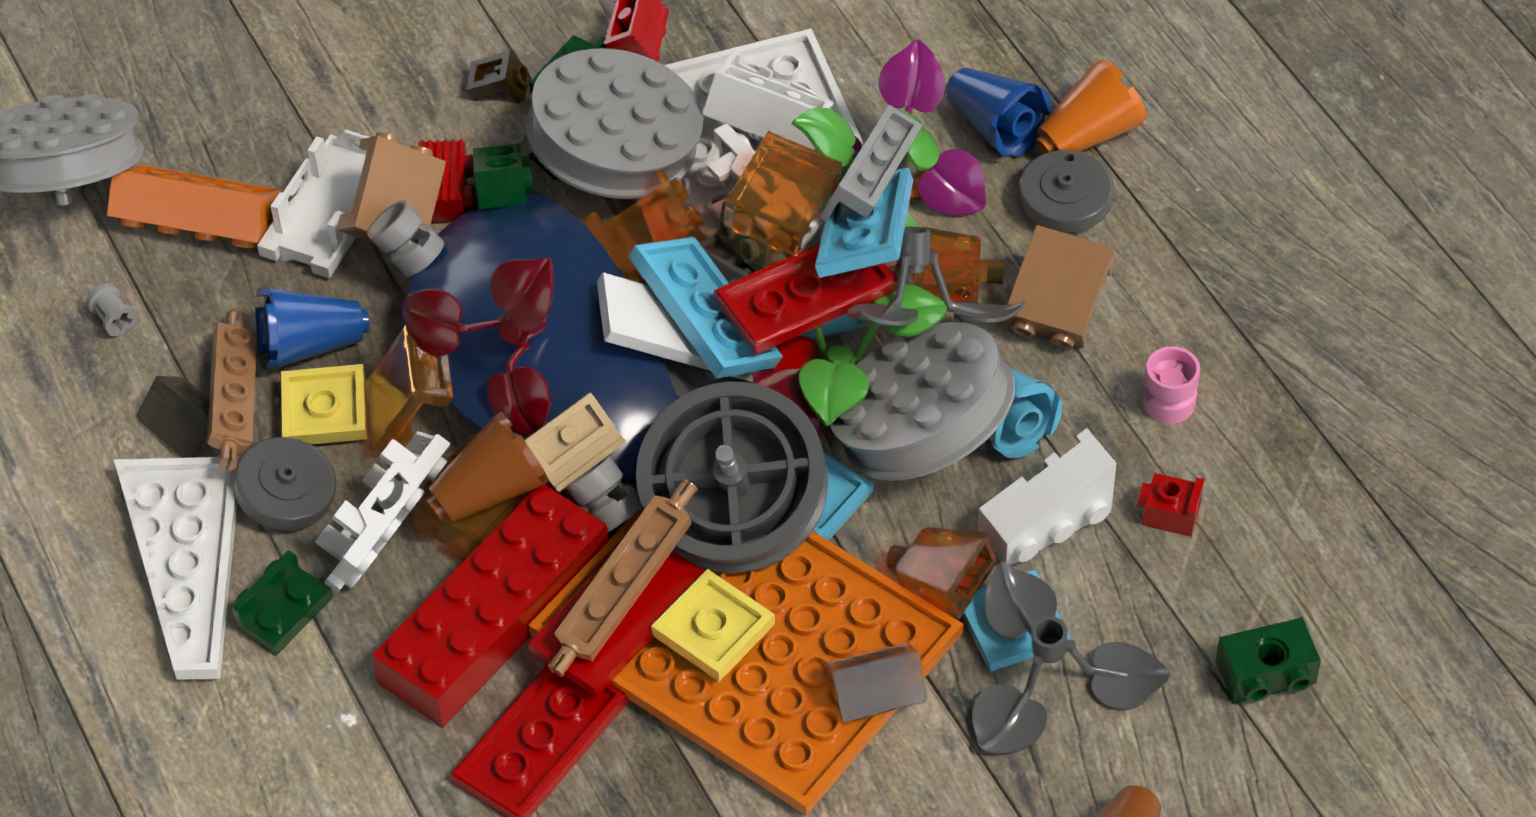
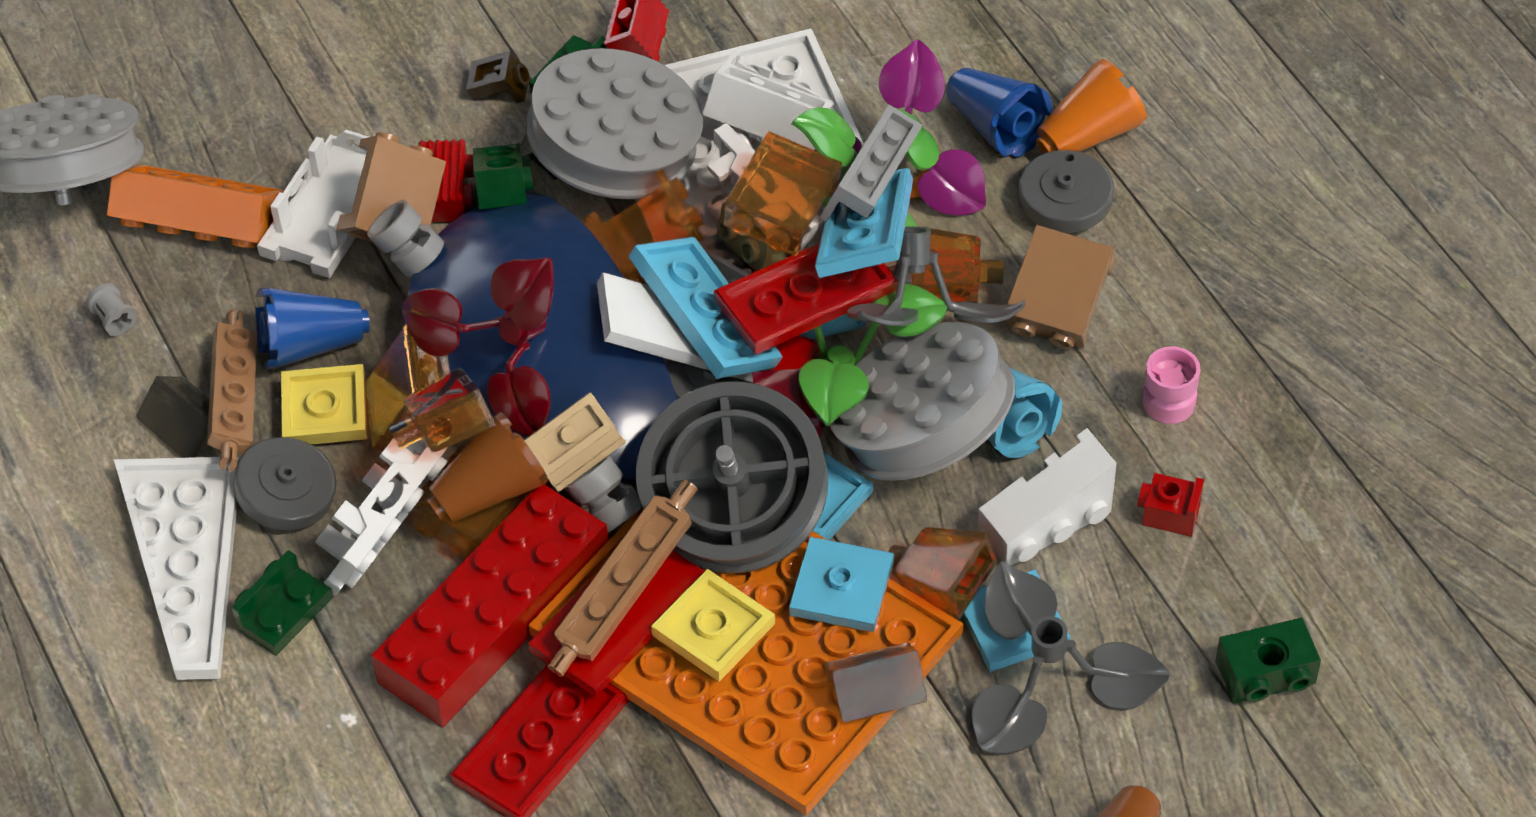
(443, 413): none -> clear orange torso
(841, 584): none -> medium azure plate

